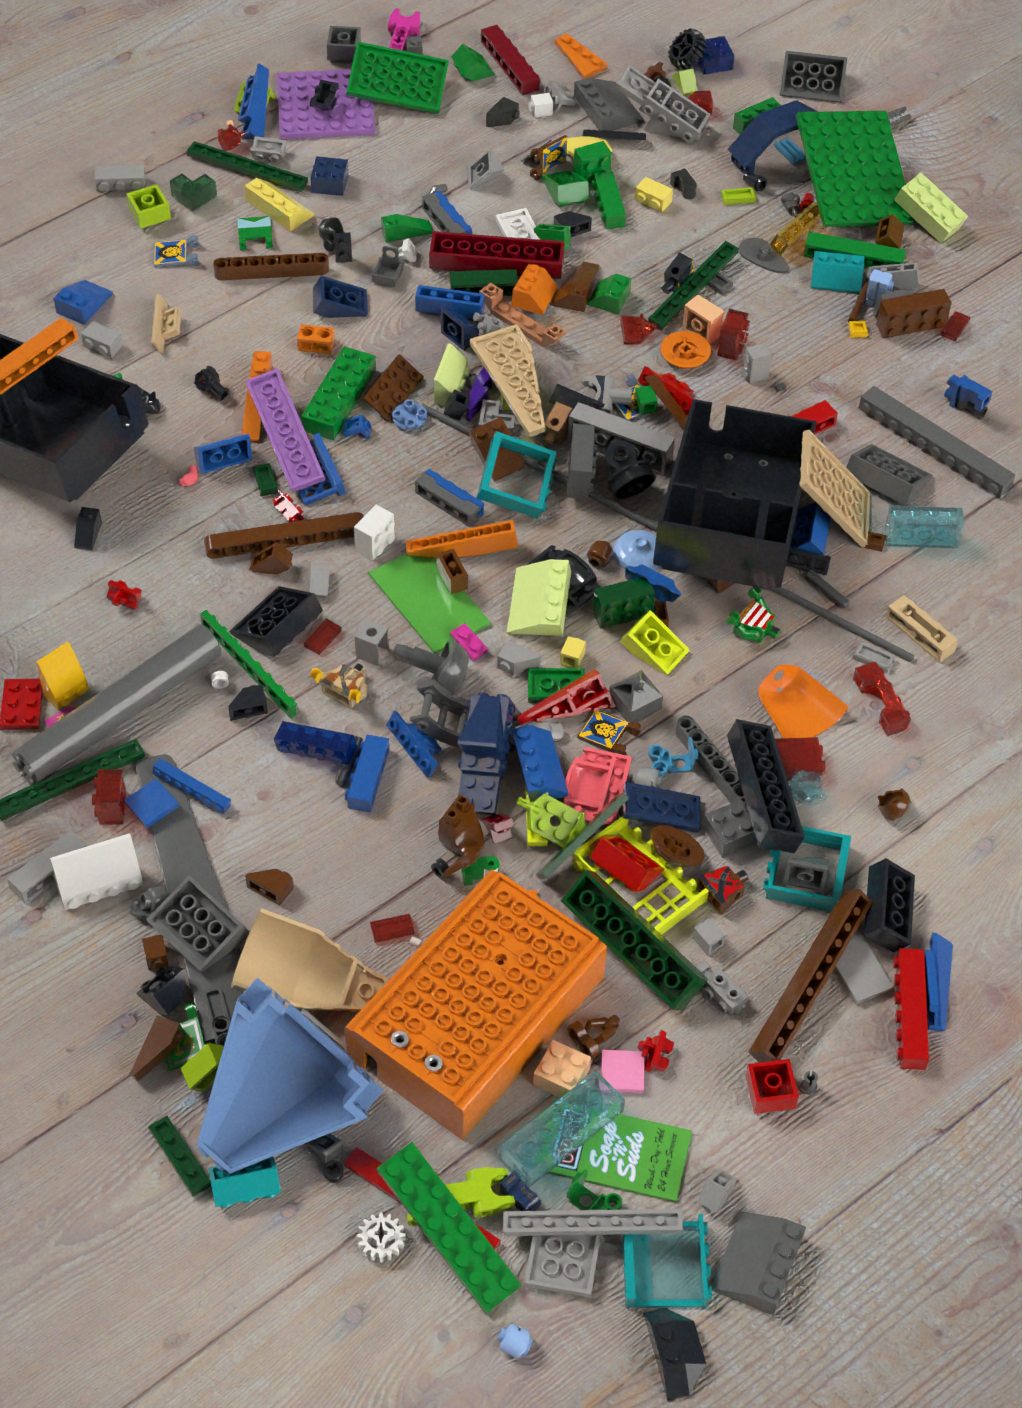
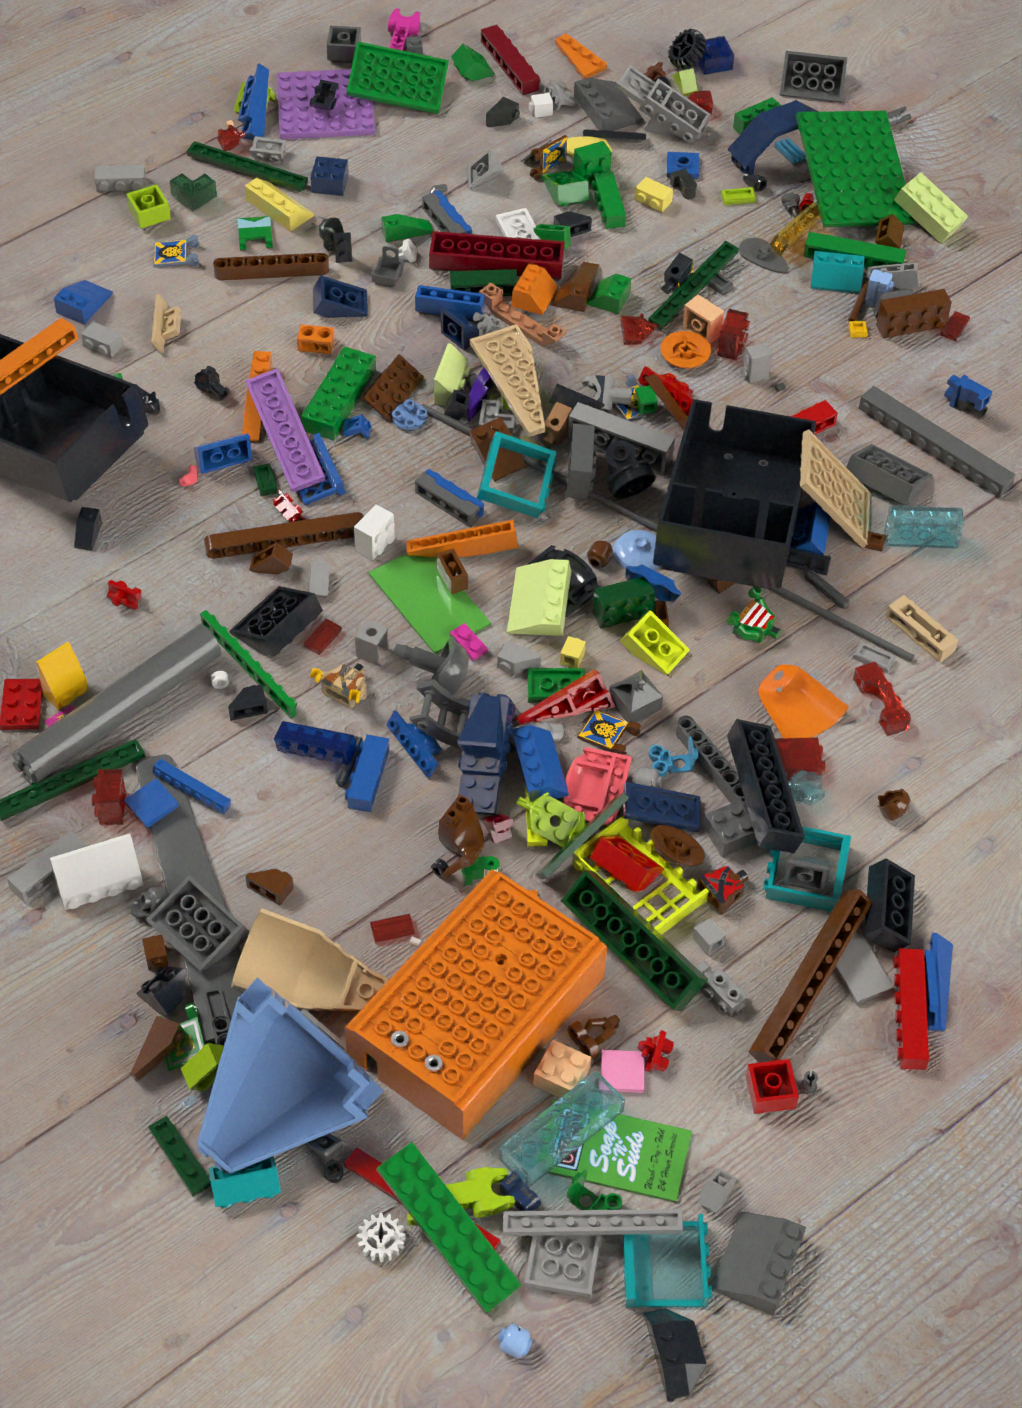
(692, 165): none -> blue piece

